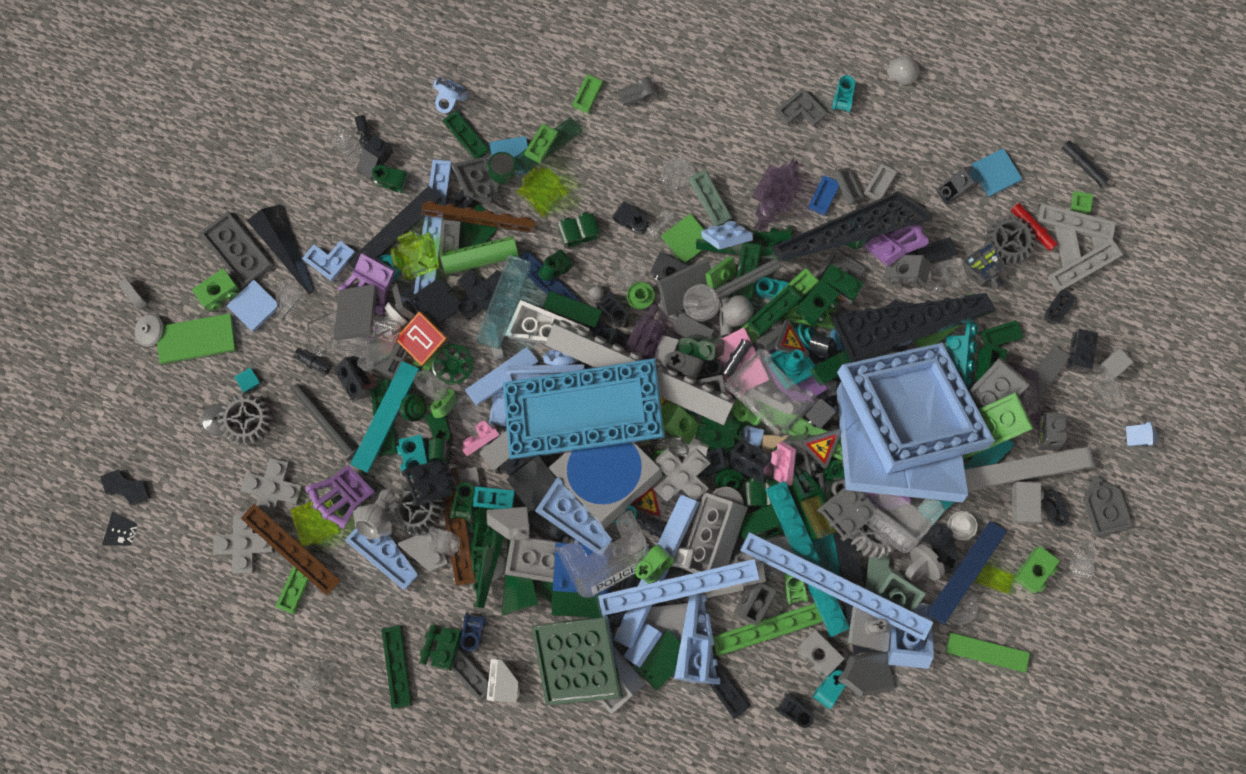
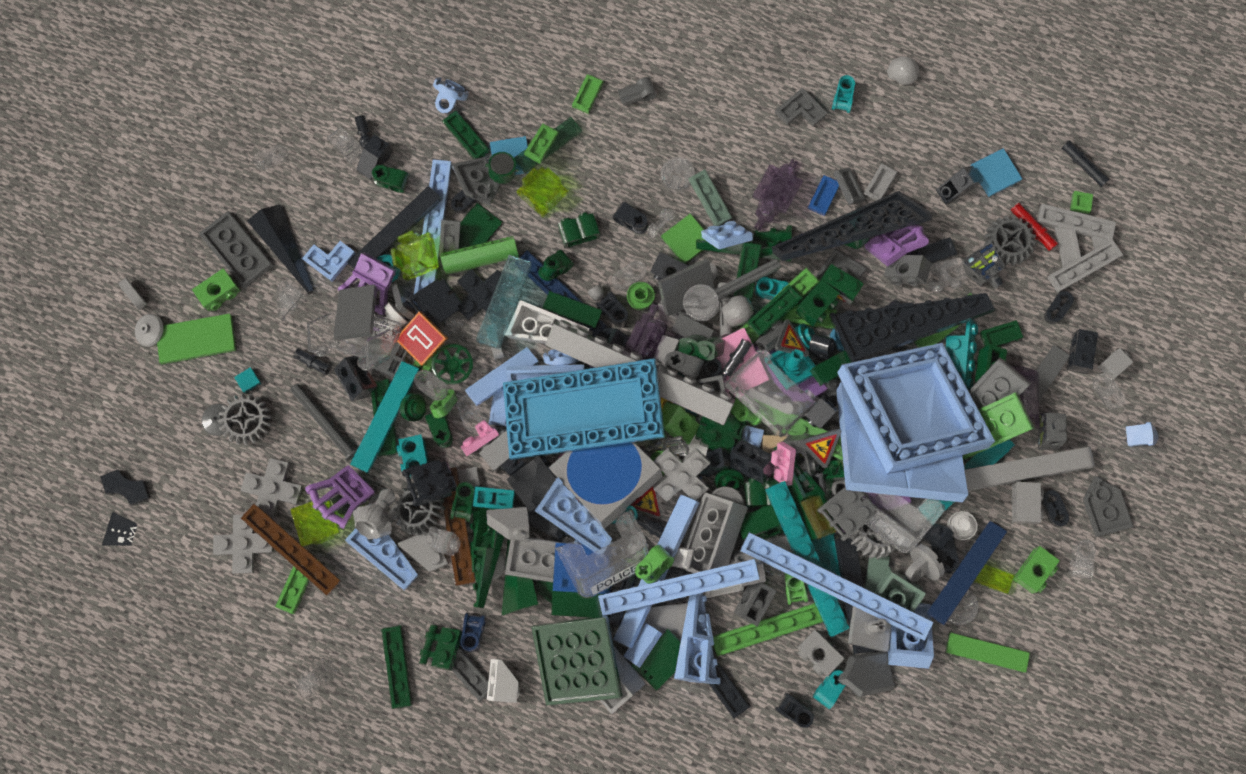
(253, 306): light blue tile -> none
(439, 450): dark green piece -> none
(485, 218): reddish brown plate -> none
(721, 273): bright green plate -> none

